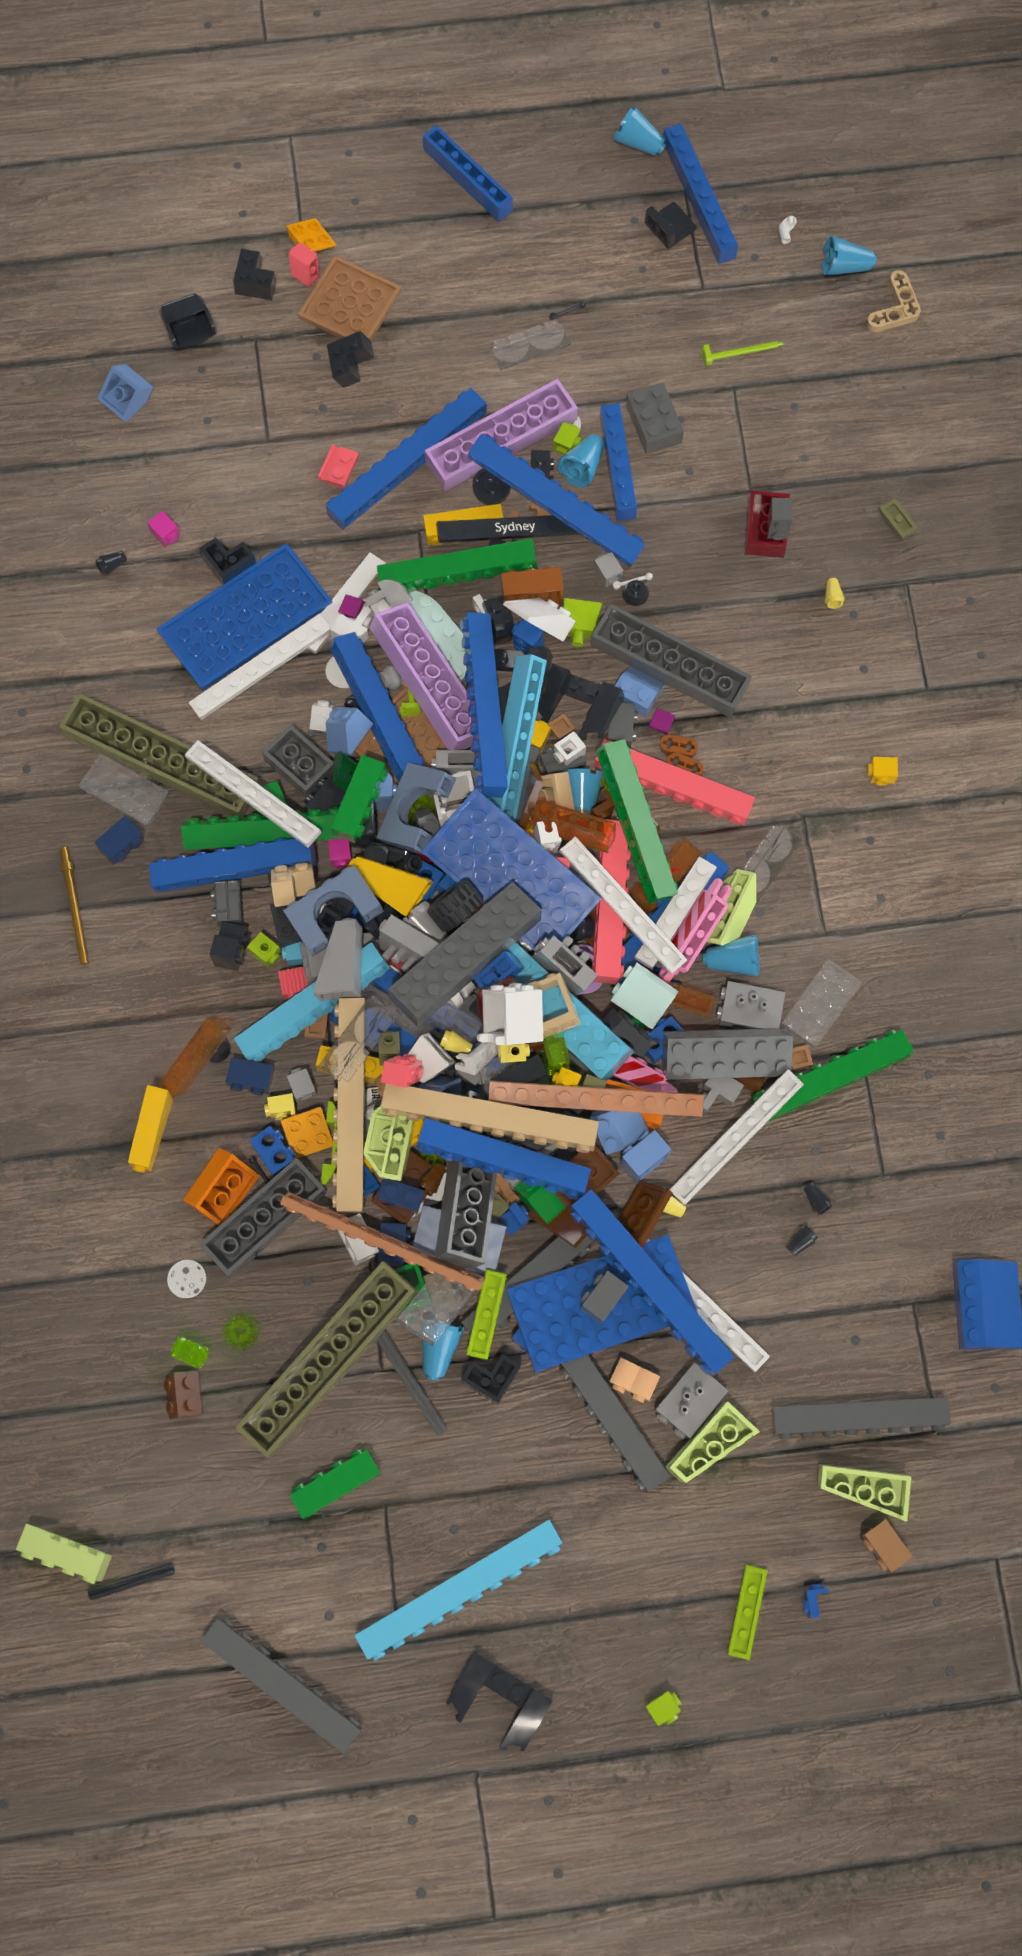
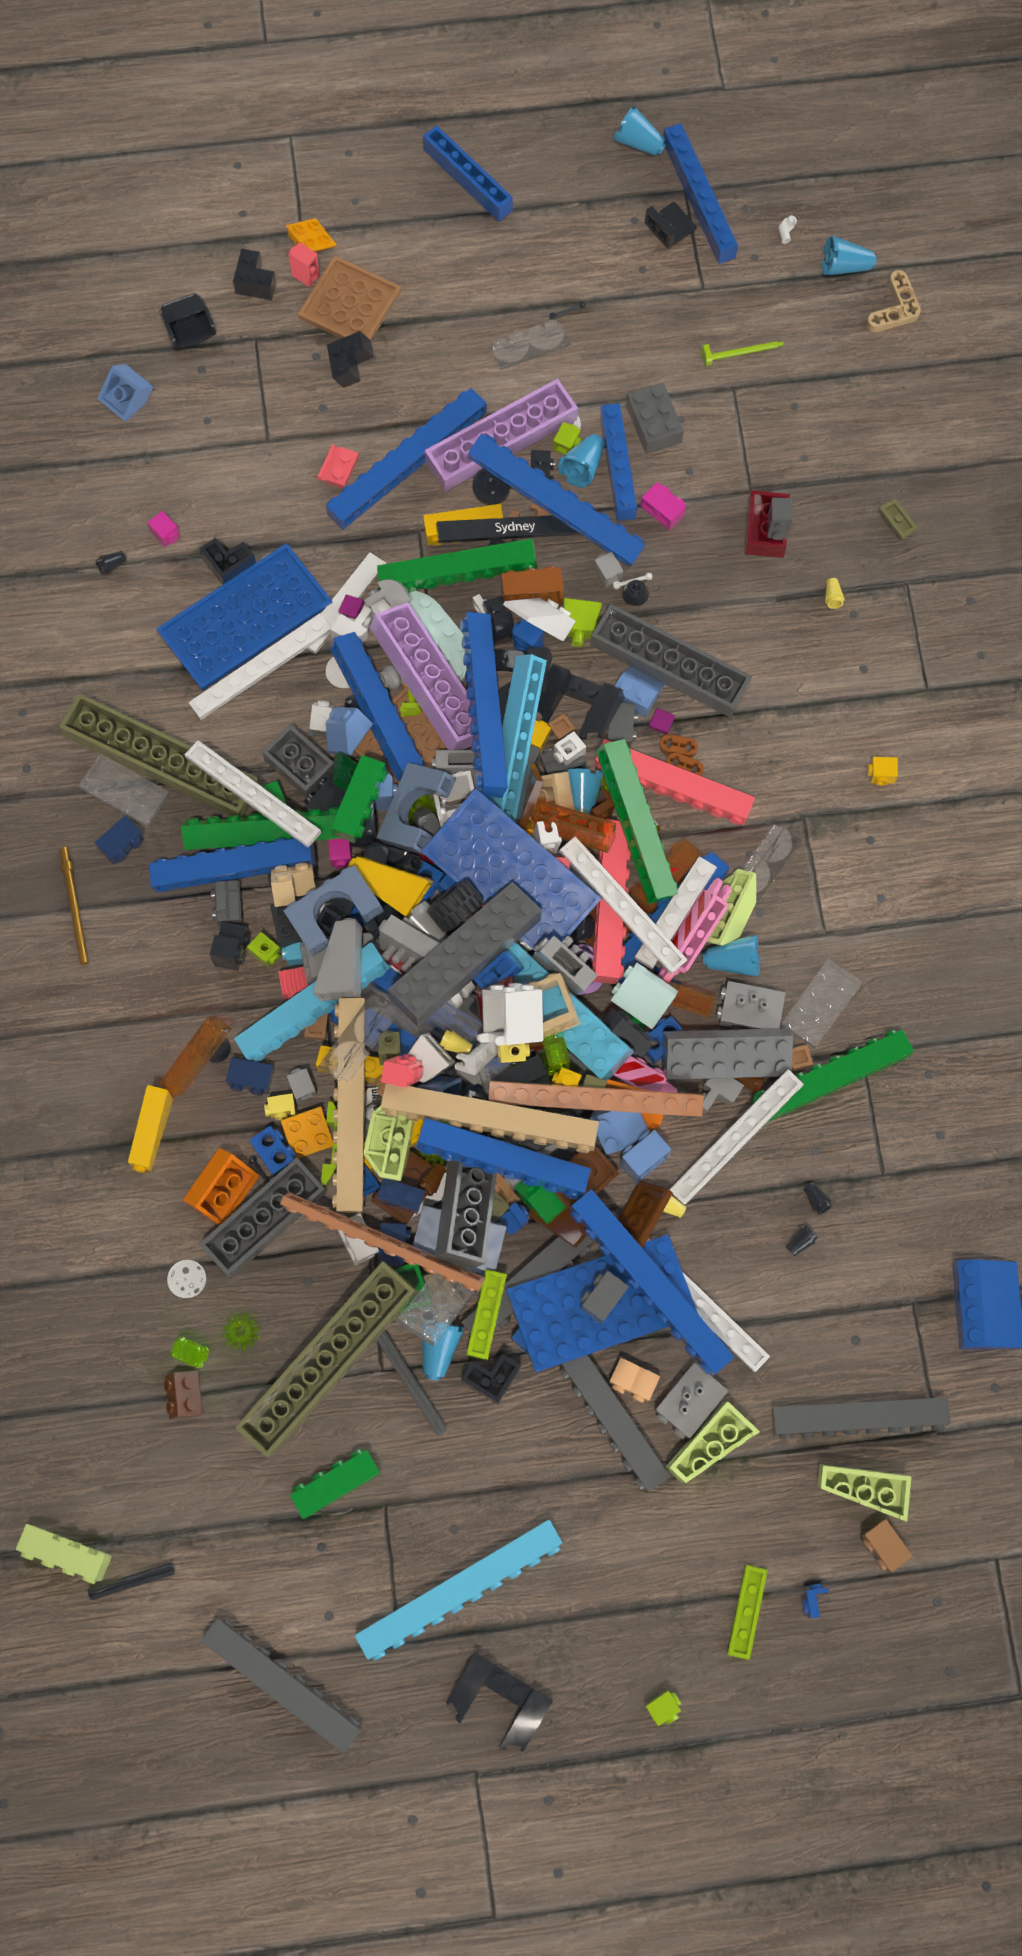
(663, 505): none -> dark pink brick

